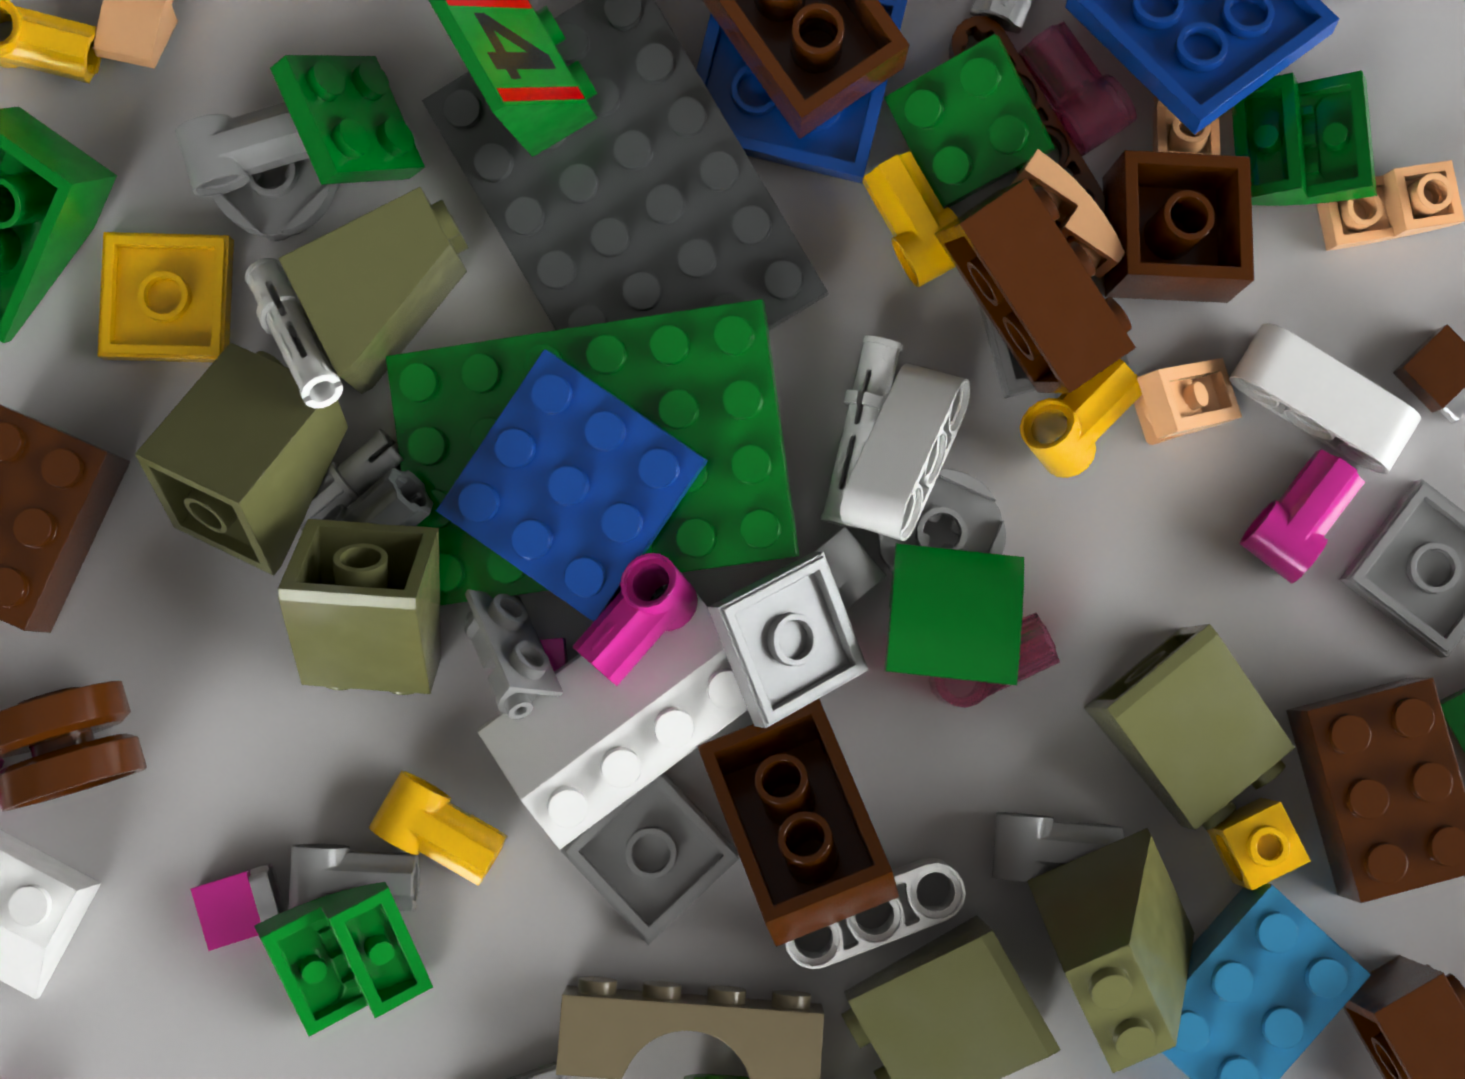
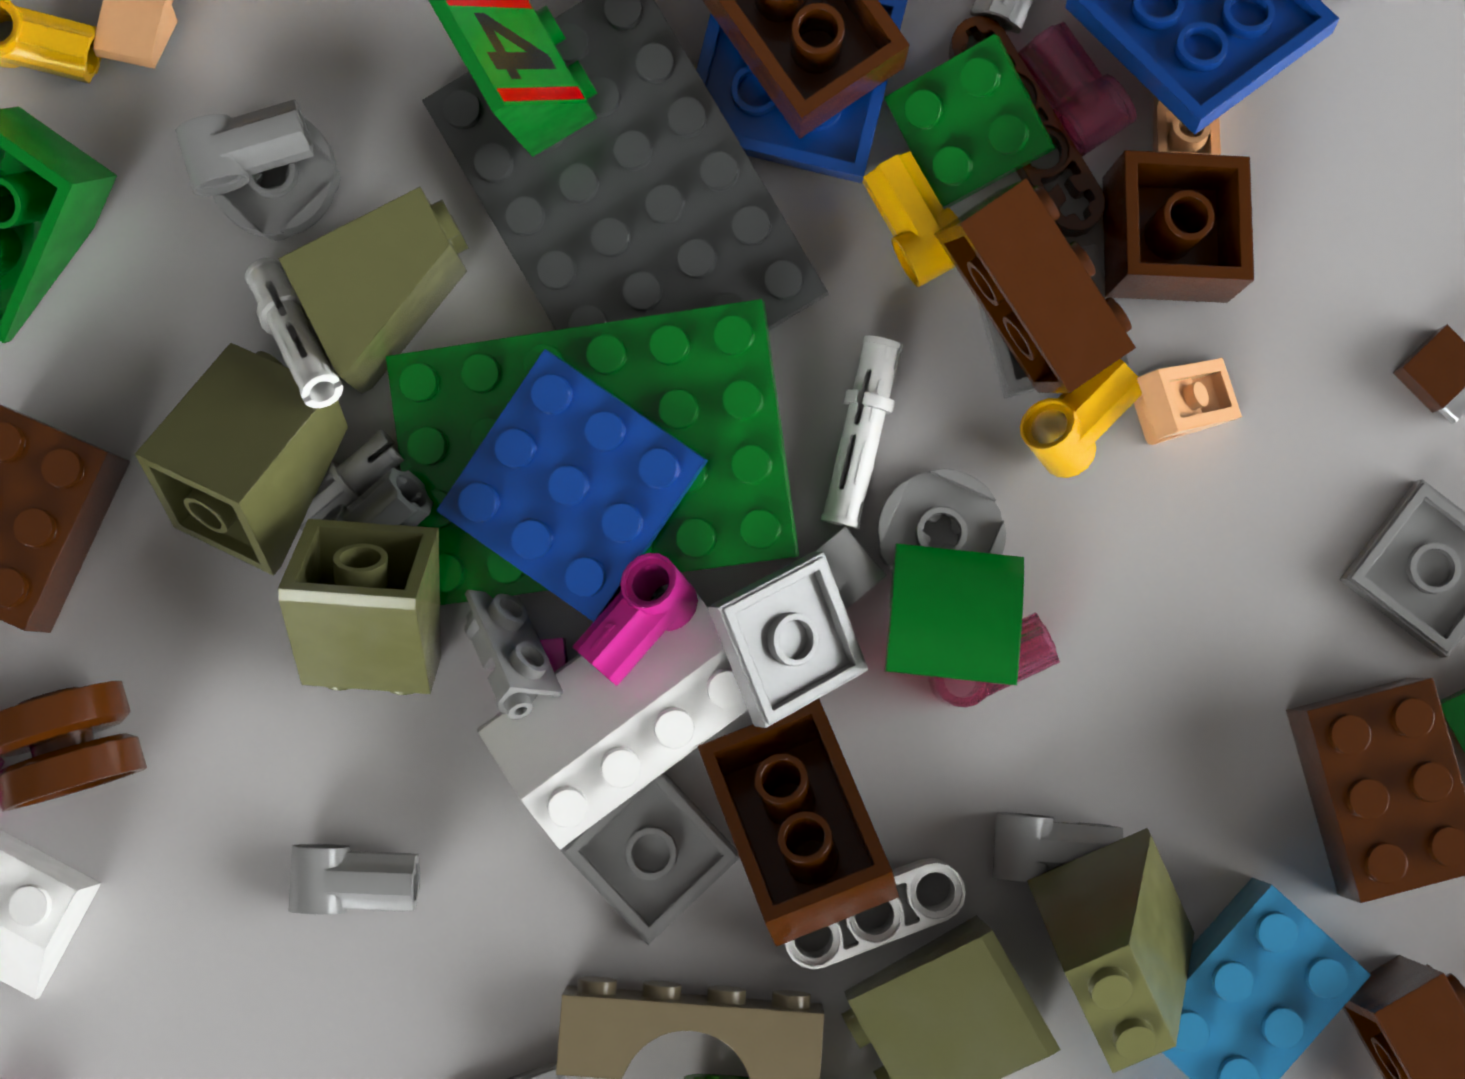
(165, 297): yellow tile -> none
(237, 903): dark pink piece -> none
(344, 955): green slope -> none
(347, 118): green plate -> none
(424, 821): yellow piece -> none
(905, 451): white beam -> none
(1078, 212): light nougat slope -> none
(1193, 727): olive slope -> none
(1258, 843): yellow brick -> none
(1292, 530): dark pink piece -> none
(1307, 140): green slope -> none
(1325, 398): white beam -> none
(1406, 204): light nougat slope -> none

